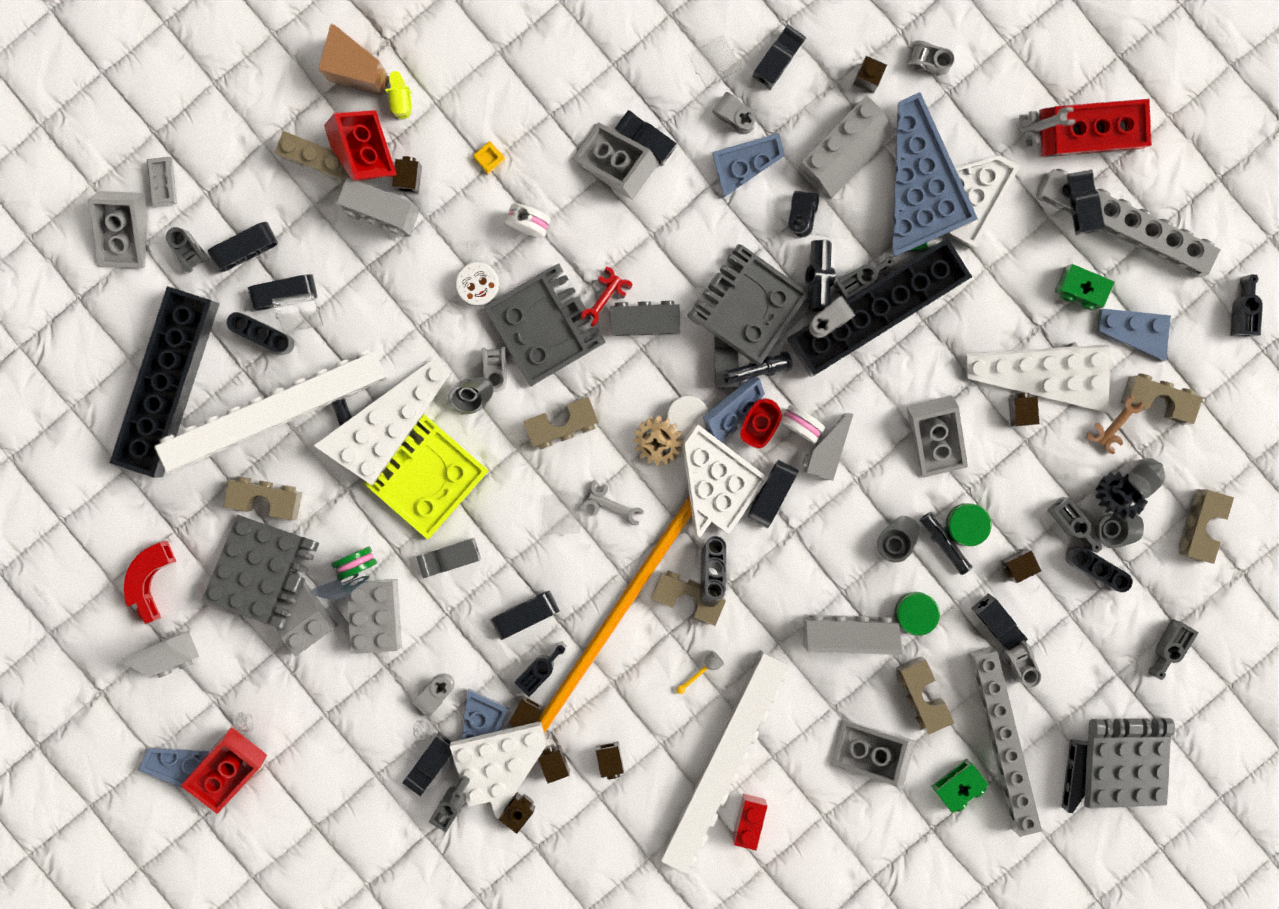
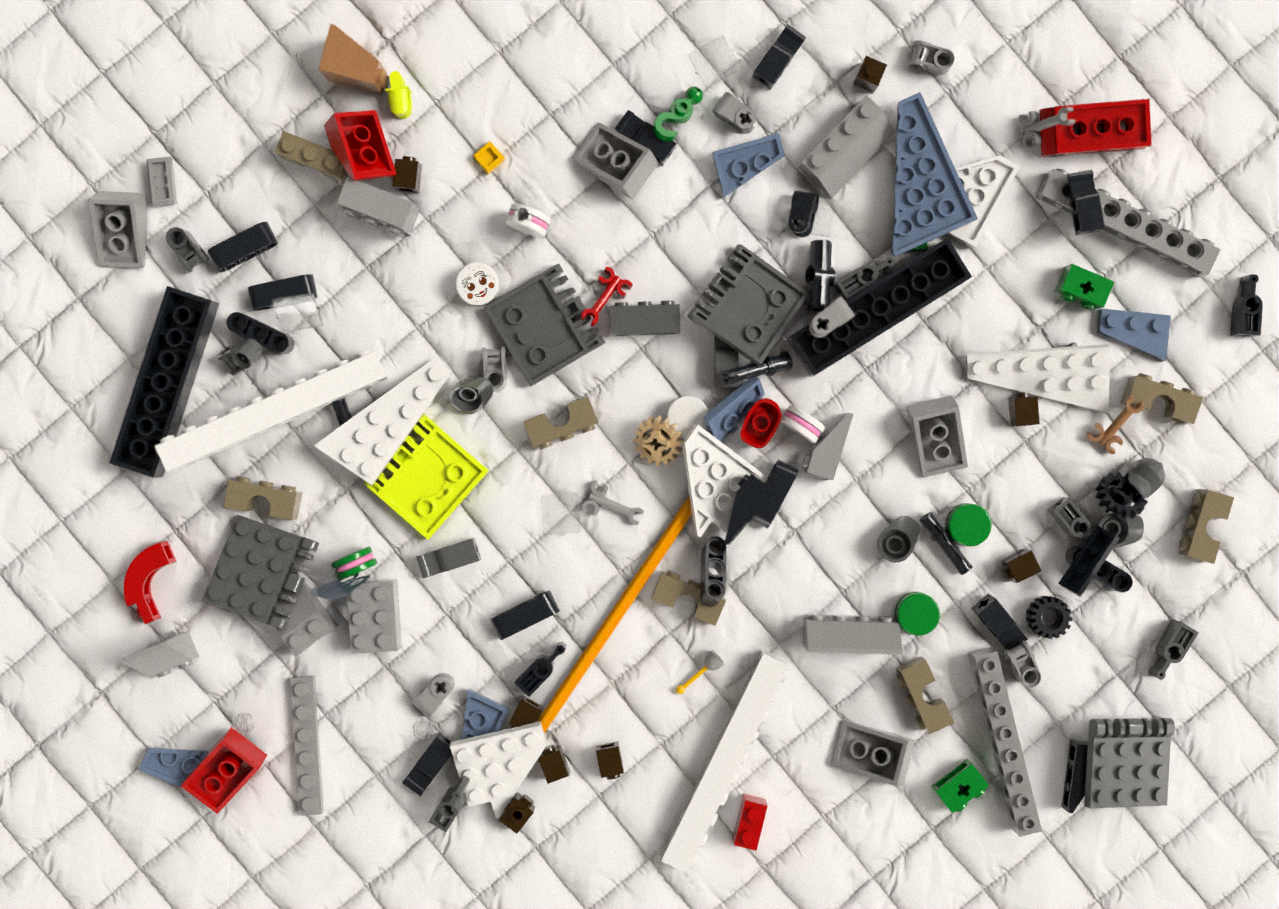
(240, 355): none -> dark grey piece
(306, 745): none -> light grey plate
(679, 113): none -> green piece
(748, 501): none -> black slope
(1061, 623): none -> black tyre
(1088, 561): none -> black plate

